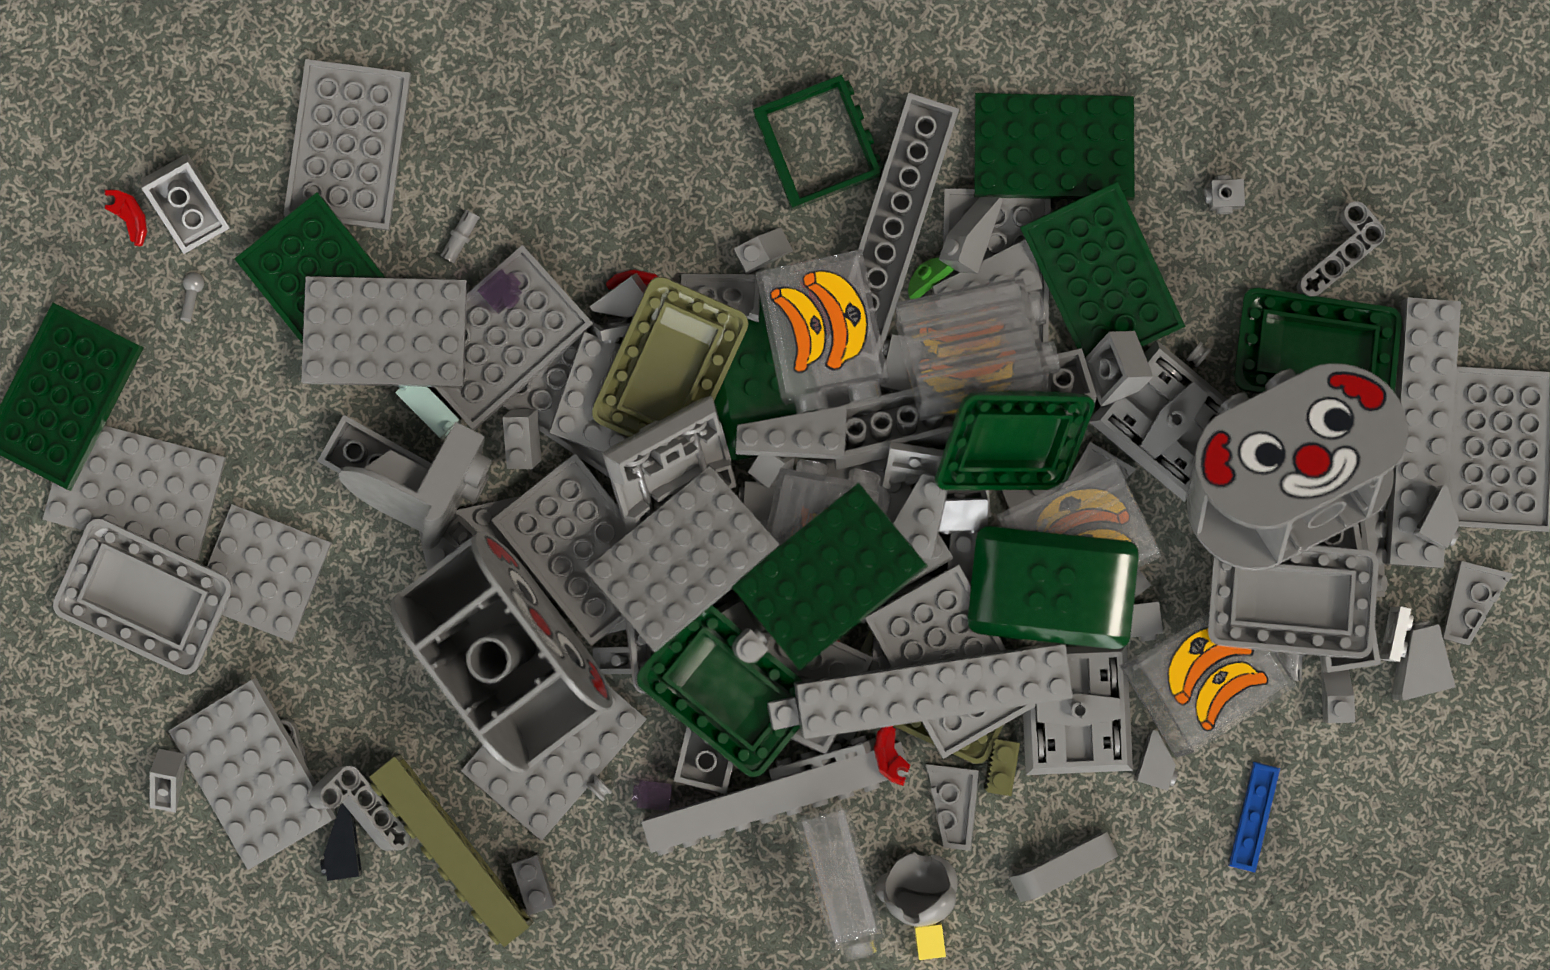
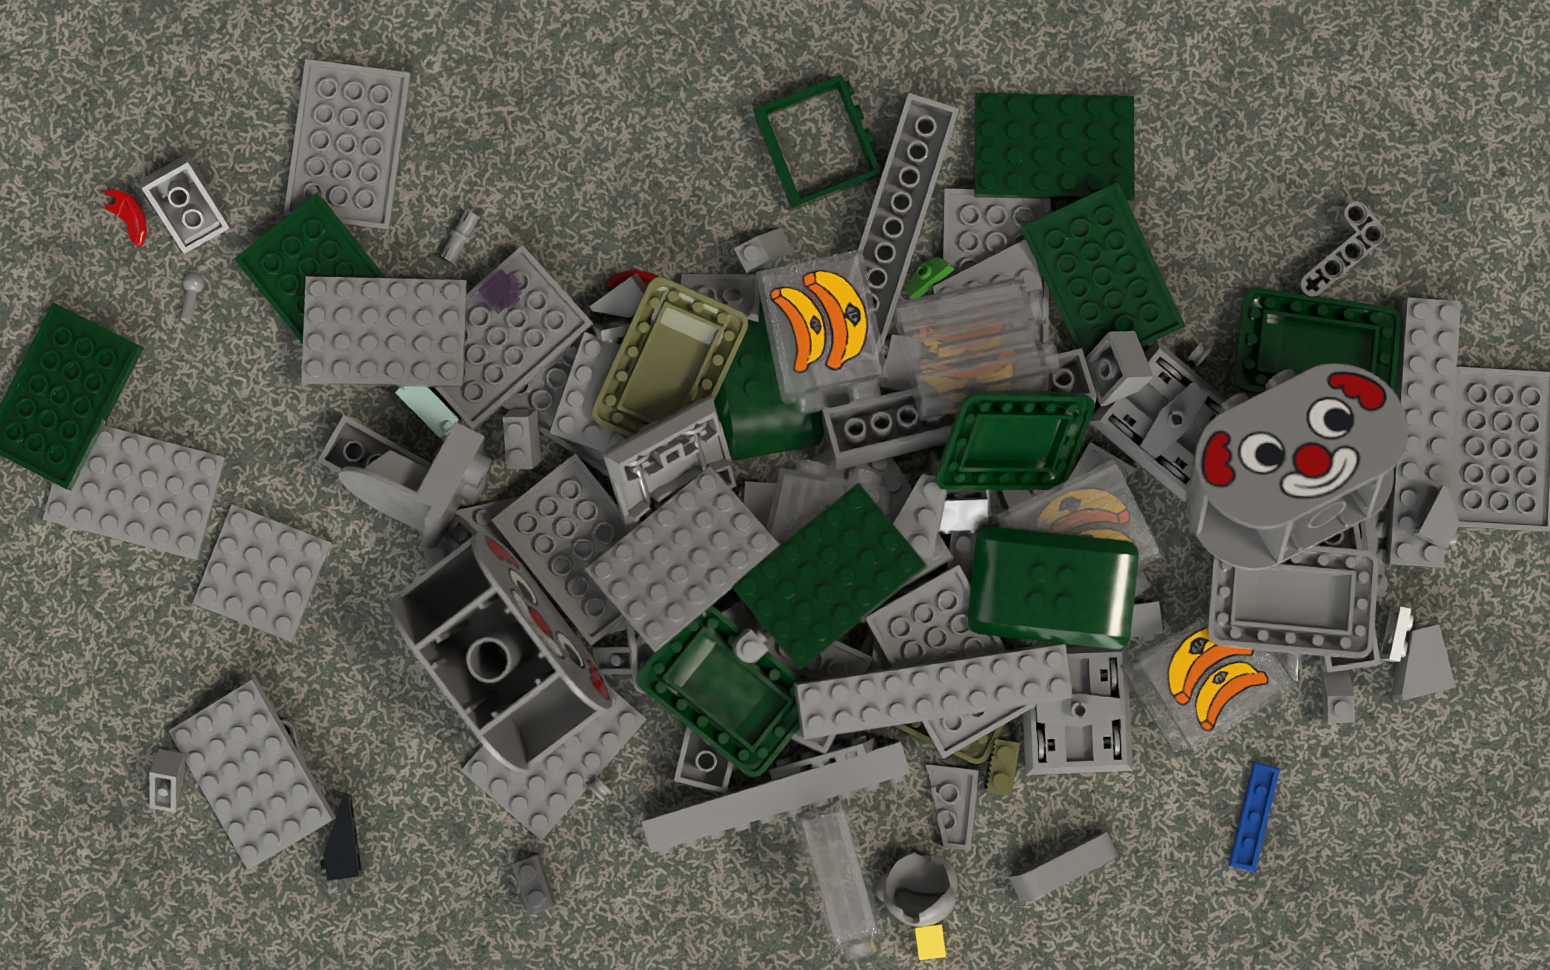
(142, 596): light grey wedge -> none
(389, 831): light grey beam -> none
(451, 851): olive brick -> none
(652, 795): clear purple brick -> none
(766, 468): light grey slope -> none
(783, 713): light grey plate -> none
(799, 435): light grey wing -> none
(887, 758): red piece -> none
(909, 463): light grey wing -> none
(970, 236): light grey slope -> none
(1156, 763): light grey slope -> none
(1232, 188): light grey brick -> none
(1471, 599): light grey wing -> none

